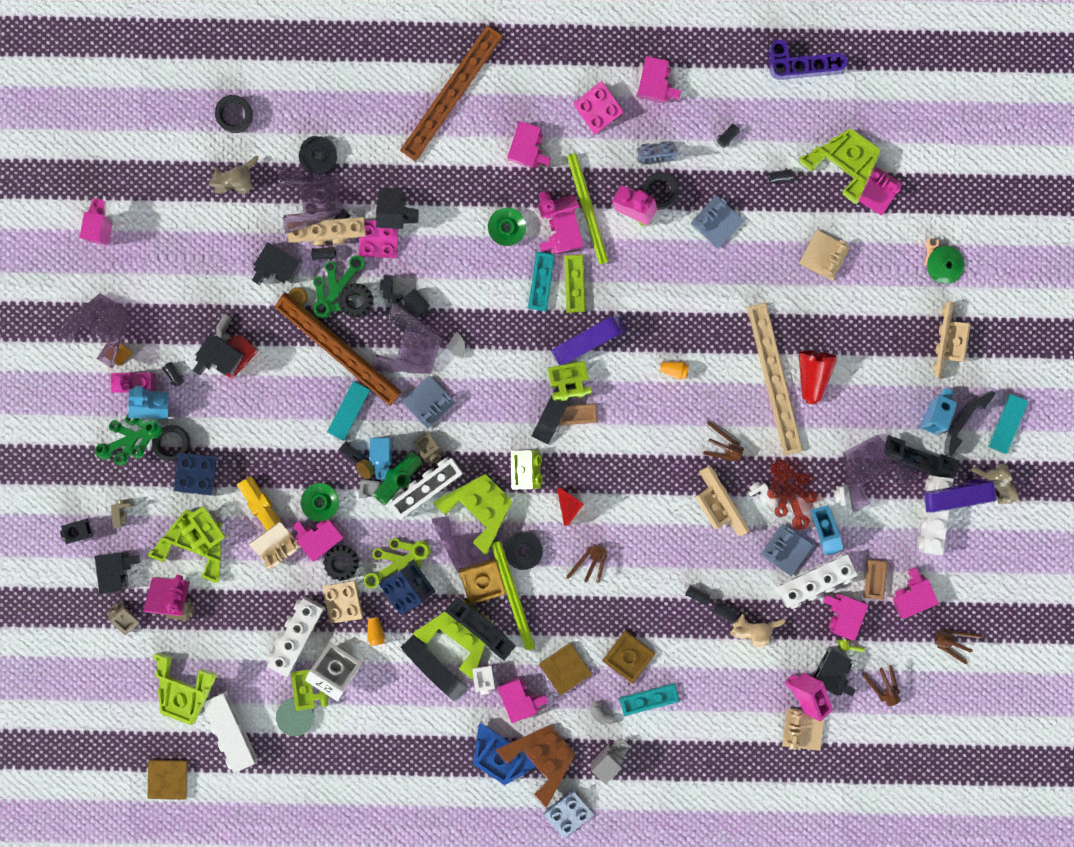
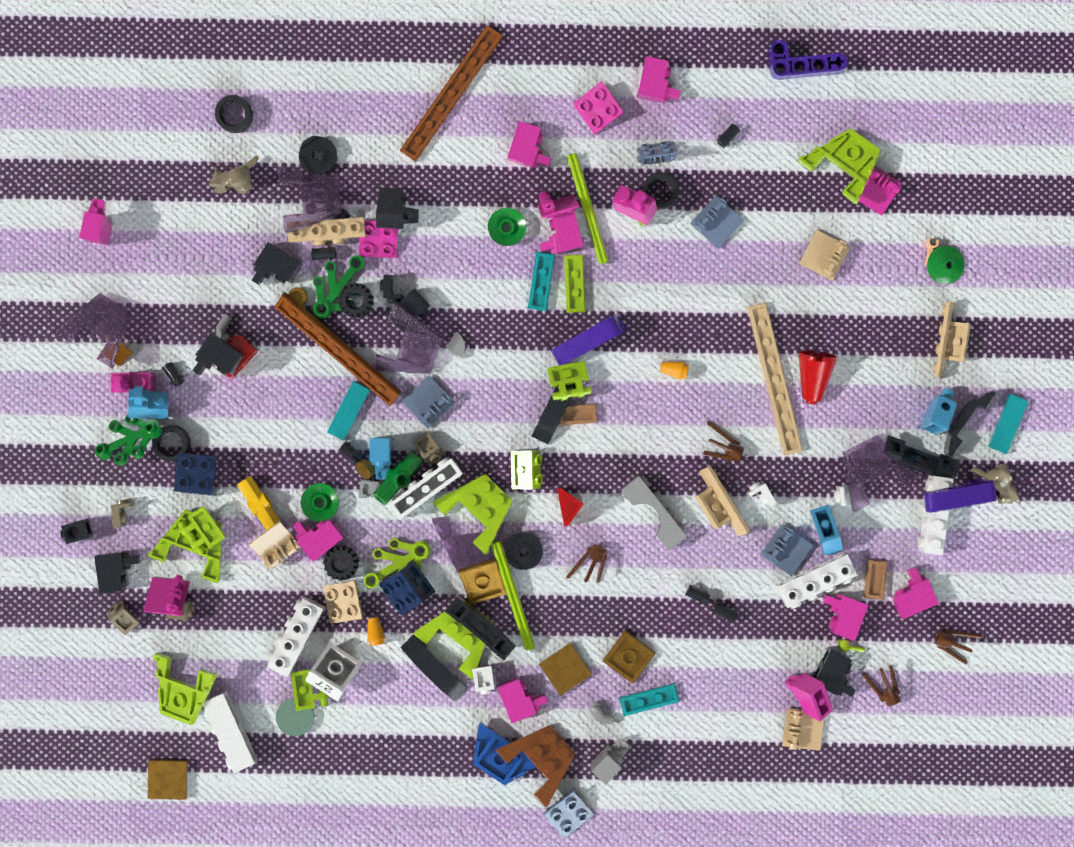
(669, 531): none -> light grey arch
(757, 633): tan animal -> none
(780, 176): black pin -> none
(789, 492): clear red plant -> none

